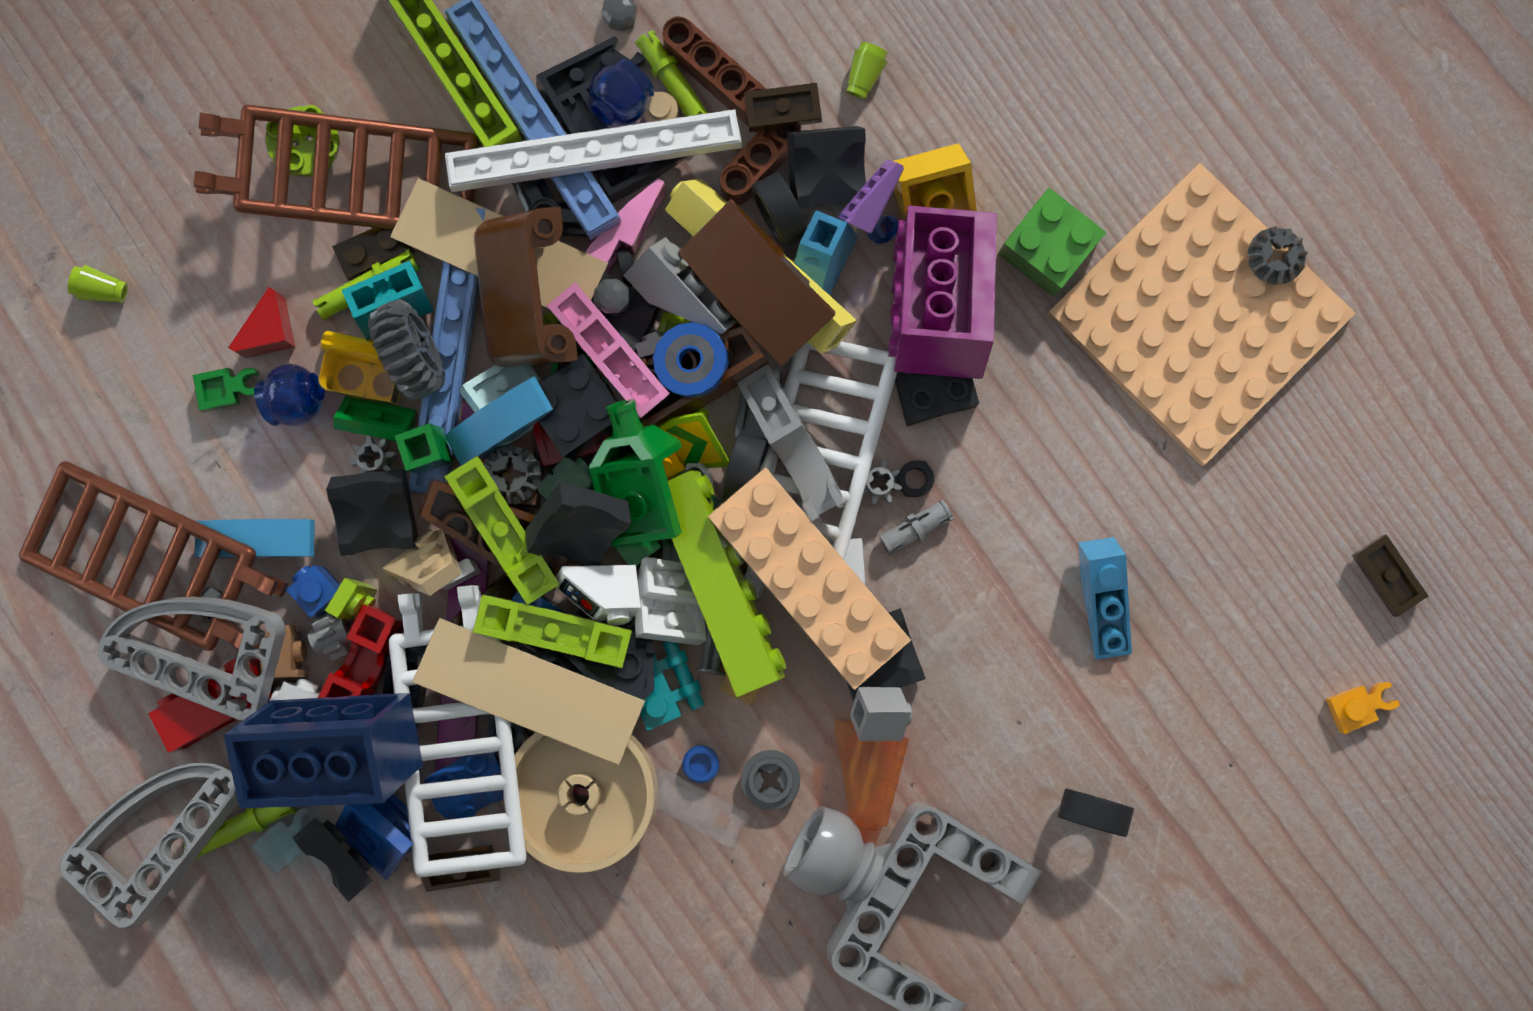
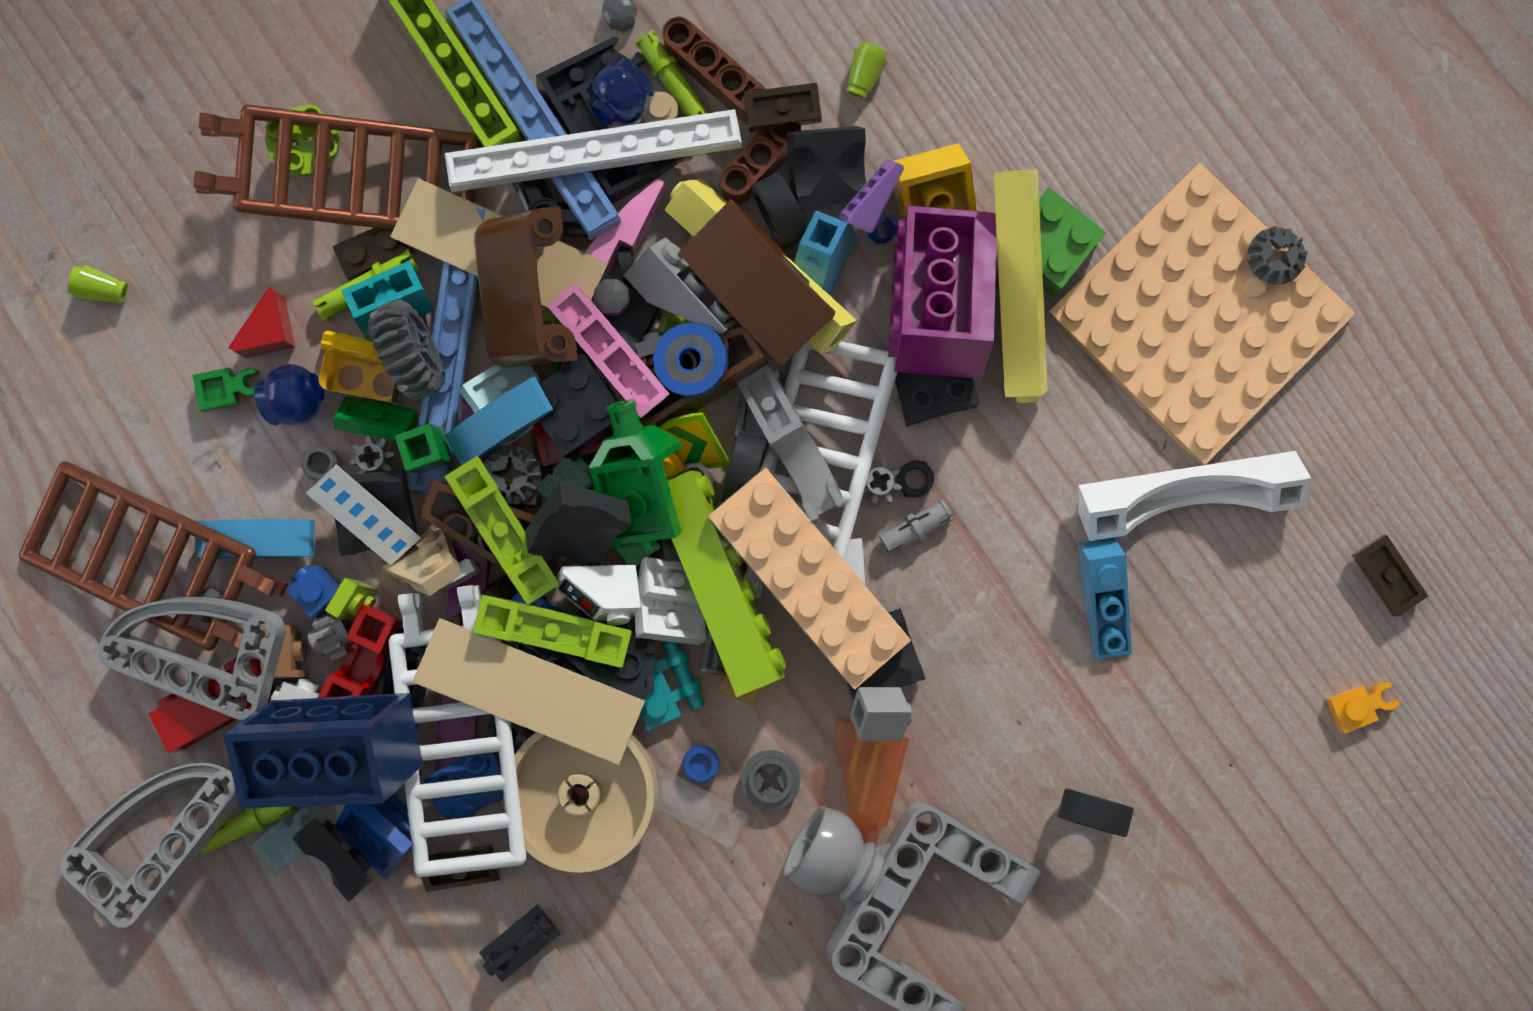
(319, 462): none -> dark grey tile
(363, 515): none -> white sticker
(518, 943): none -> black hinge
(1021, 284): none -> light yellow brick
(1260, 482): none -> white arch

